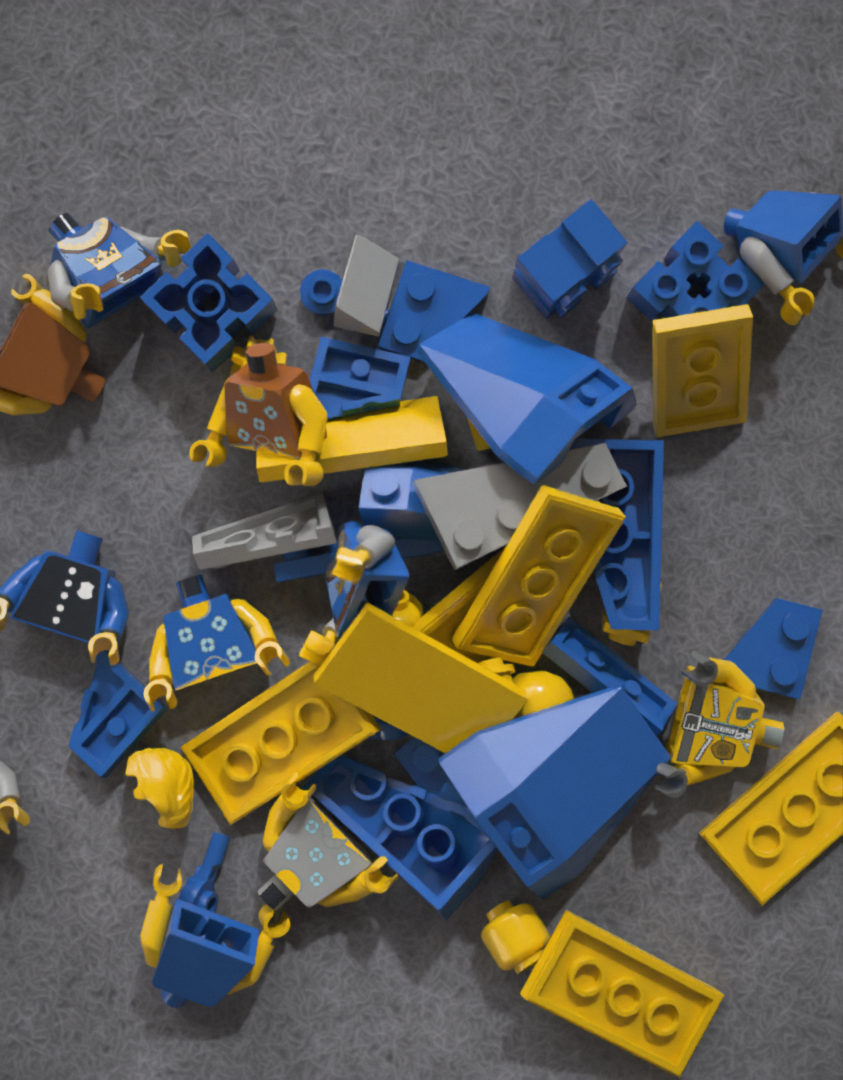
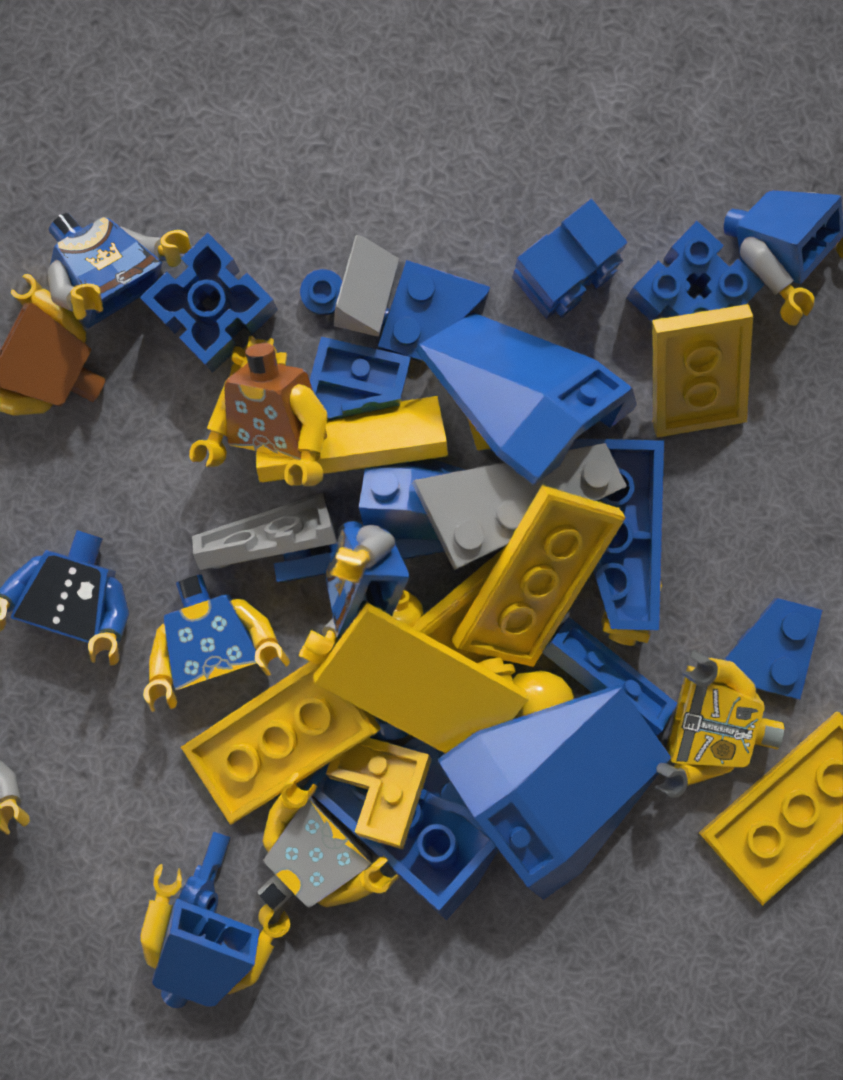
(112, 717): blue wing -> none
(165, 782): yellow hair -> none
(393, 785): none -> yellow plate
(515, 936): yellow head -> none
(622, 994): yellow tile -> none

